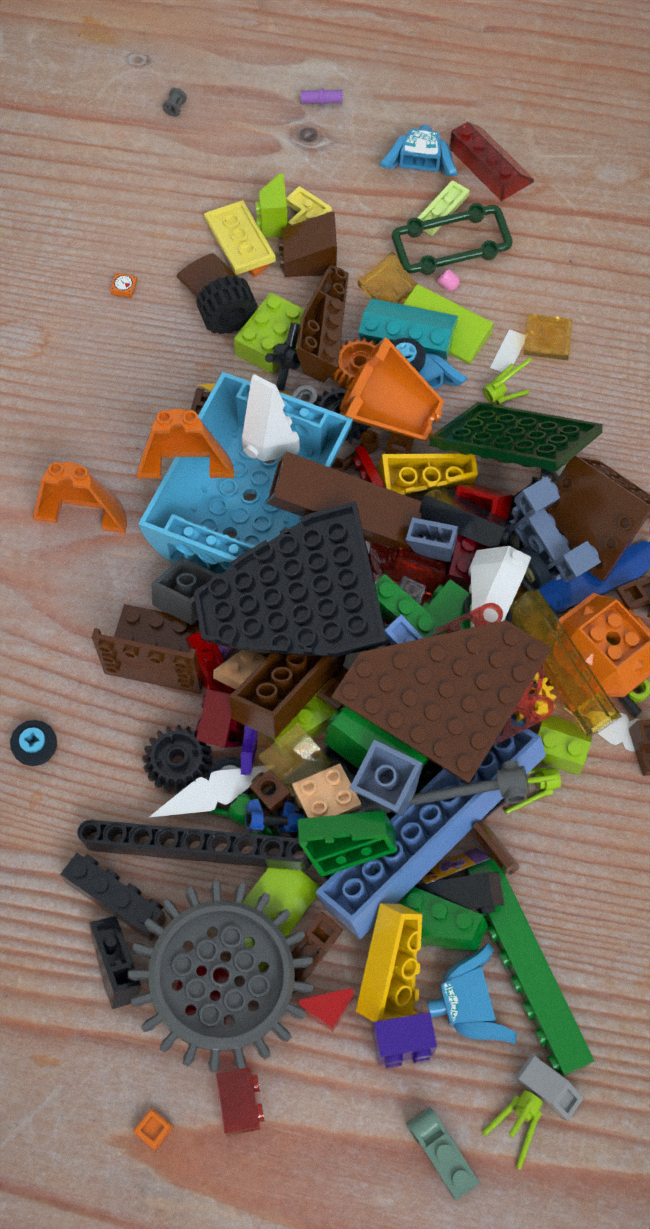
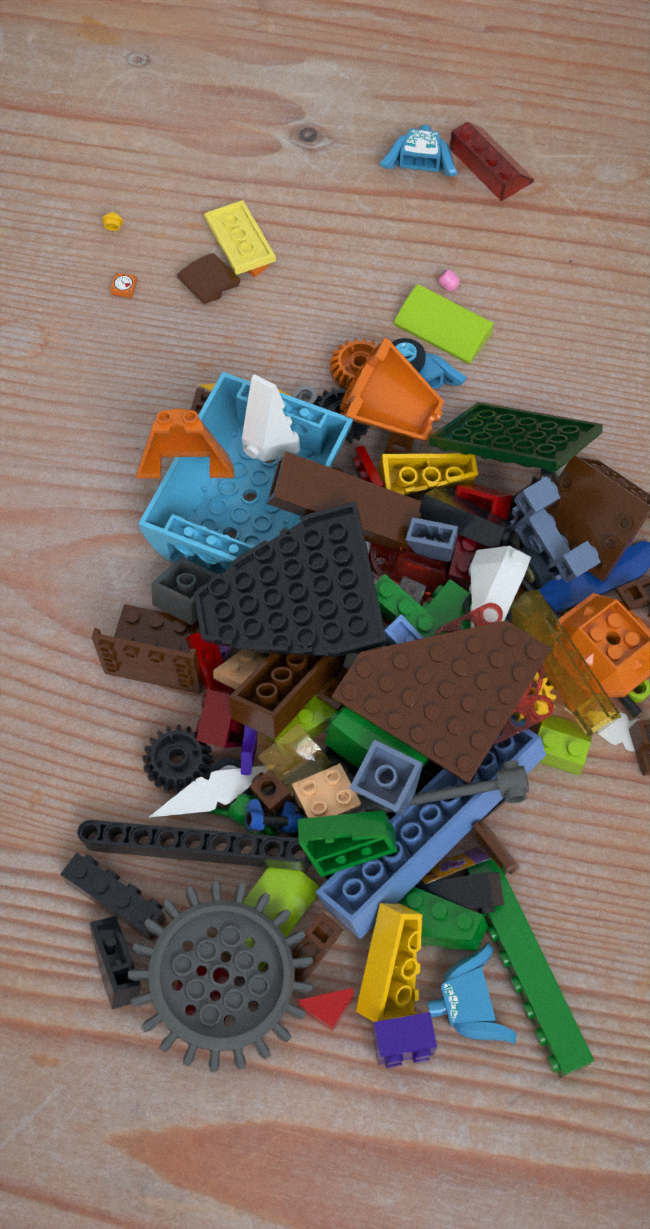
(36, 752): black wheel -> none
(75, 485): orange cone -> none
(112, 221): none -> yellow plate
(153, 1129): orange tile -> none
(174, 102): dark grey bush -> none
(226, 304): black tyre -> none
(239, 1101): clear red brick -> none
(266, 330): lime brick -> none
(272, 208): lime slope -> none
(285, 356): black bar -> none
(306, 205): light yellow plate -> none
(309, 246): reddish brown slope -> none
(322, 96): medium lavender pin -> none
(322, 325): reddish brown wedge -> none
(370, 441): reddish brown bar -> none
(388, 281): clear yellow plate -> none
(398, 321): teal slope -> none
(442, 1153): sand green plate -> none
(445, 204): yellowish green plate -> none
(475, 214): dark green bar -> none
(495, 390): lime plant -> none
(508, 351): white sticker -> none
(527, 1108): lime plant -> none
(544, 779): lime plant -> none
(547, 336): clear yellow plate -> none
(550, 1087): light grey slope -> none

